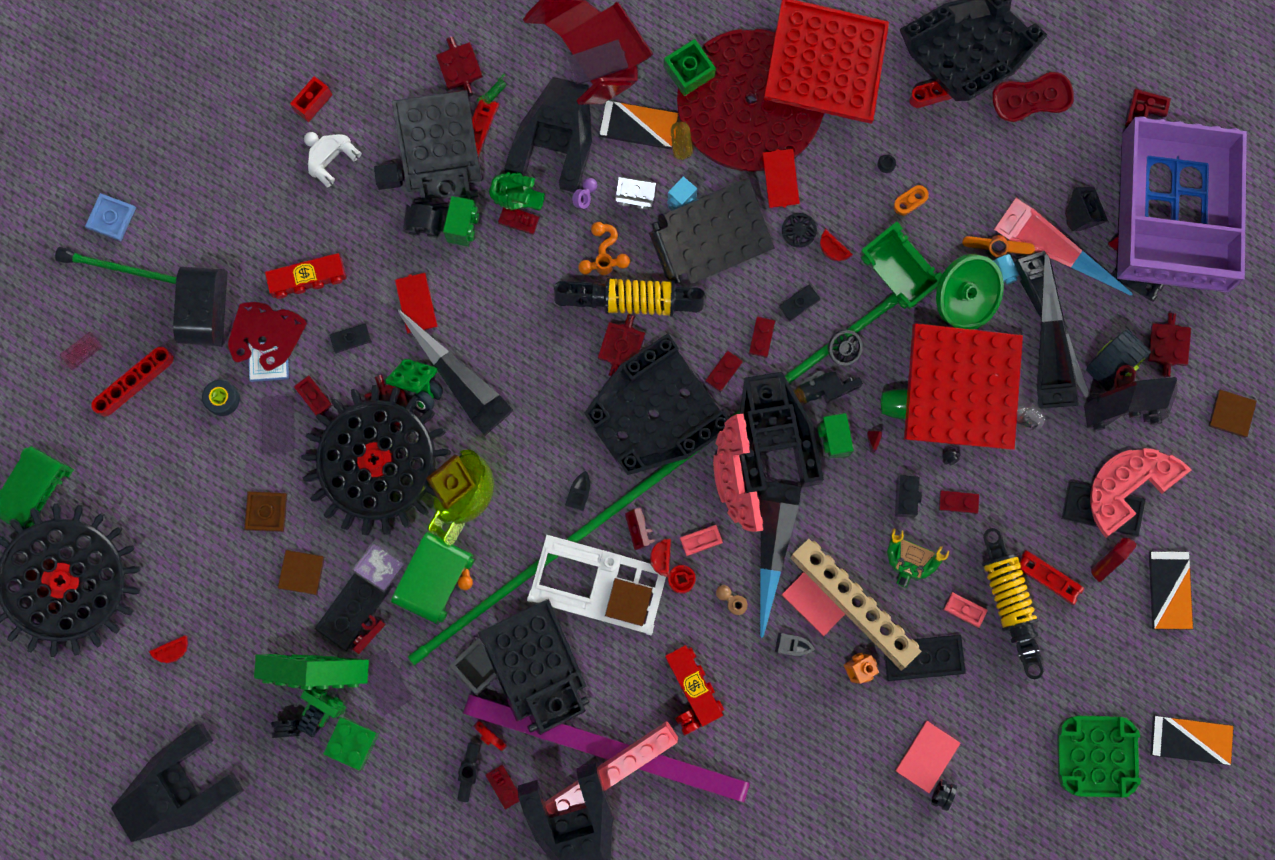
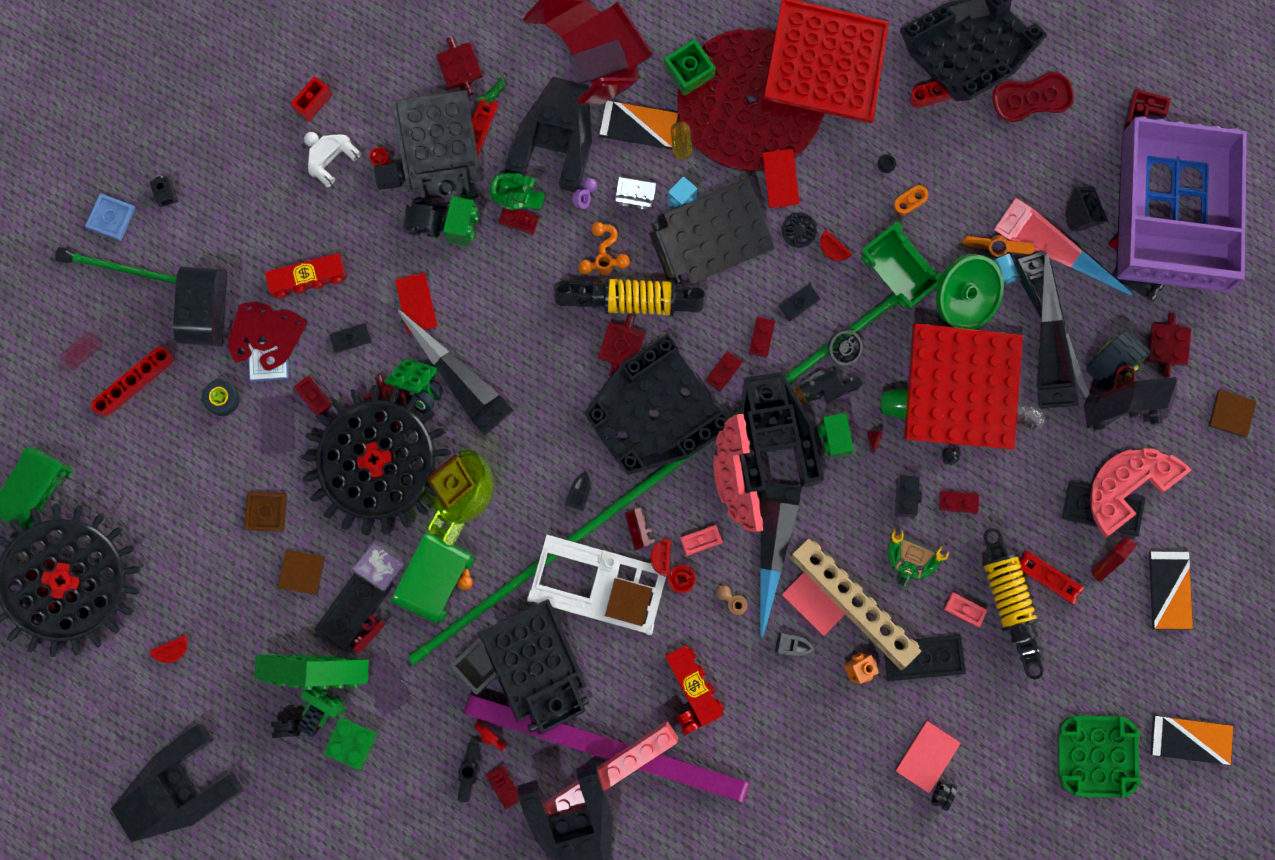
(163, 191): none -> black brick
(379, 154): none -> red wheel

